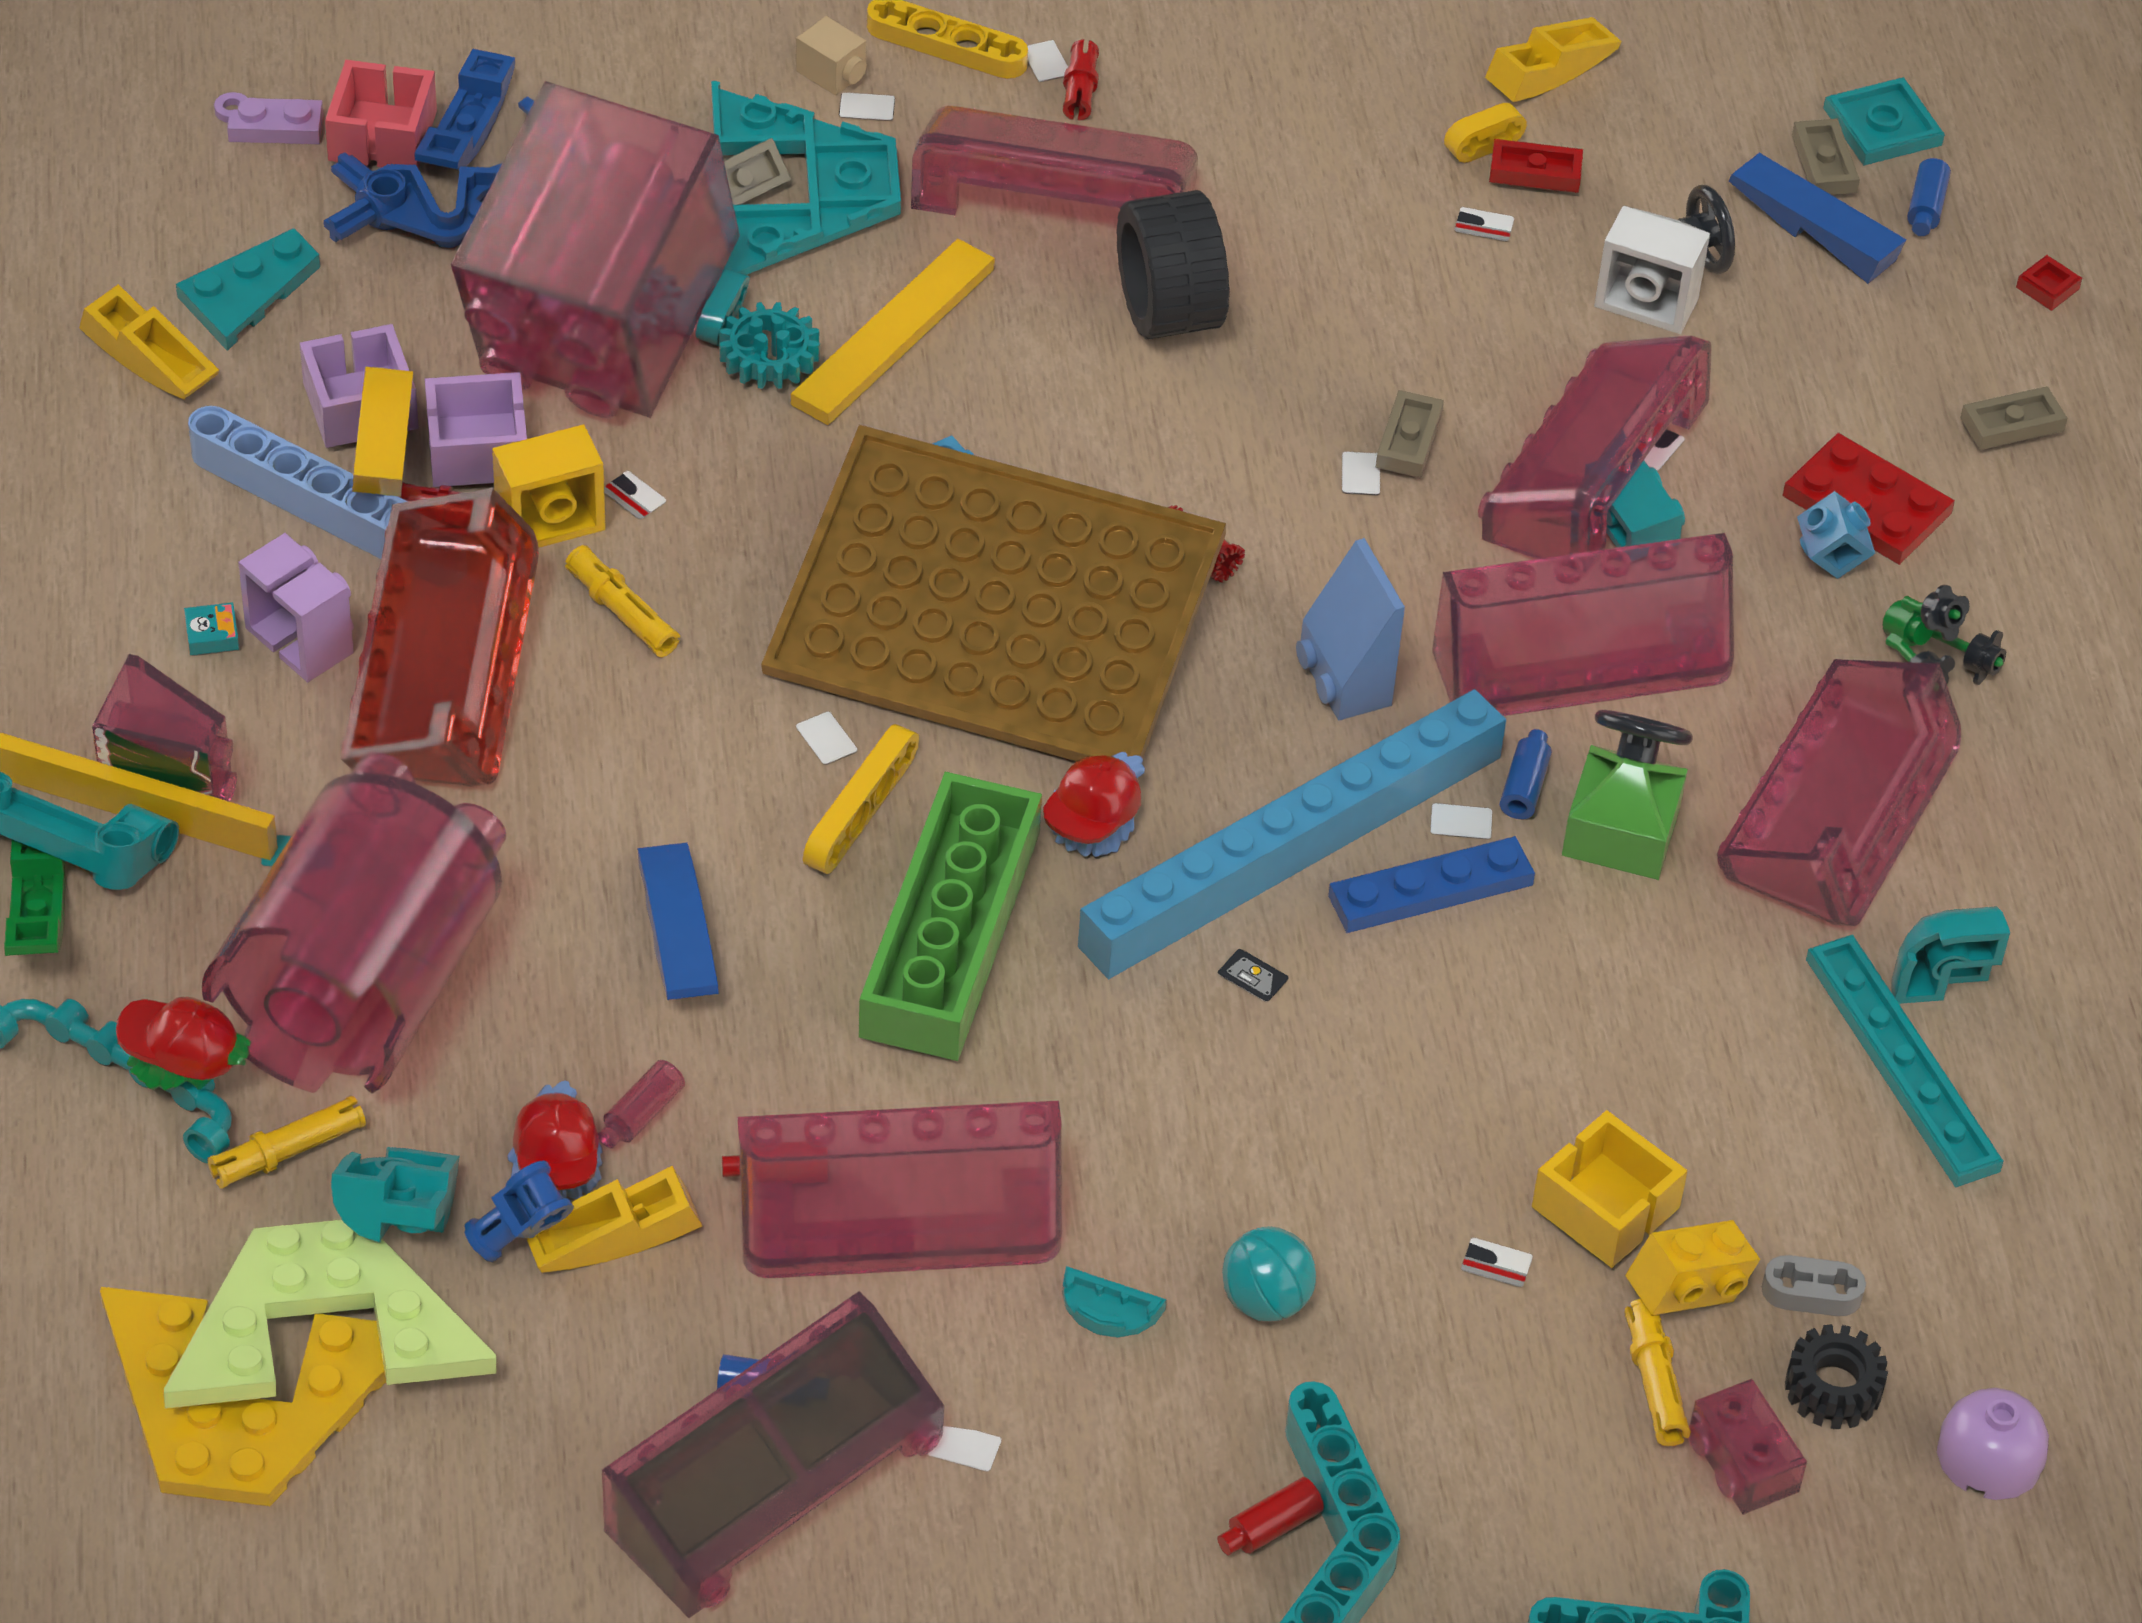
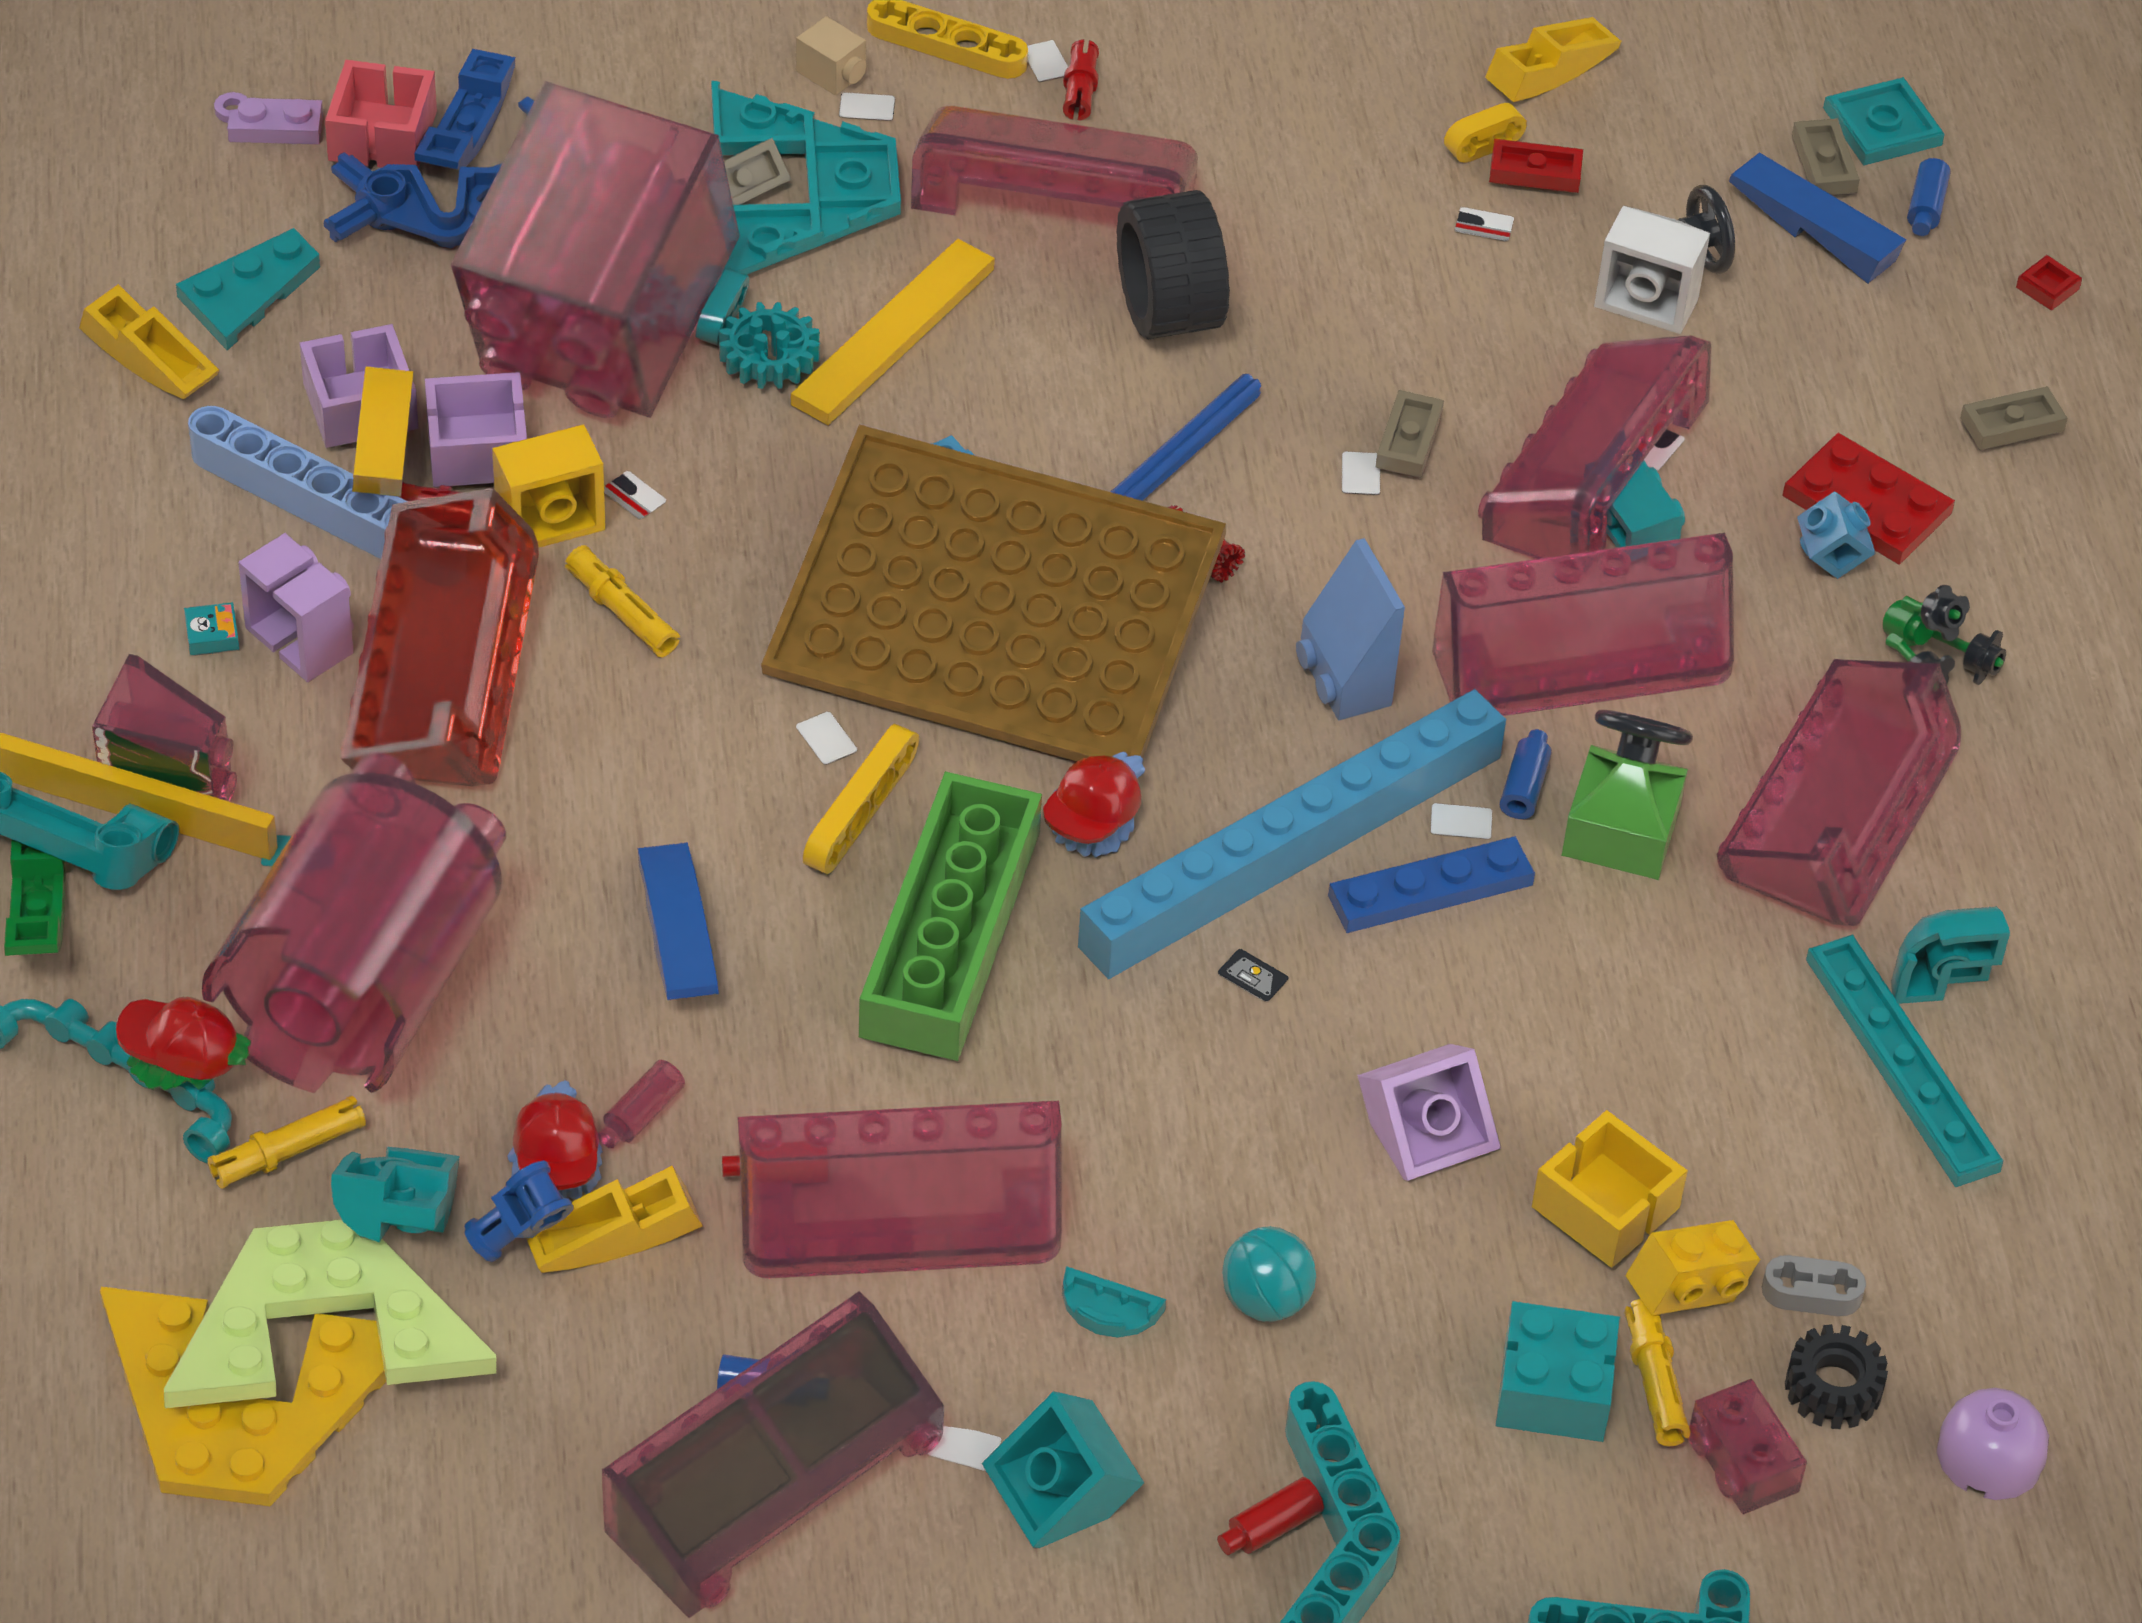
(1062, 1470): none -> teal slope
(1190, 438): none -> blue axle
(1430, 1110): none -> lavender slope
(1496, 1262): sticker -> none
(1557, 1371): none -> teal piece

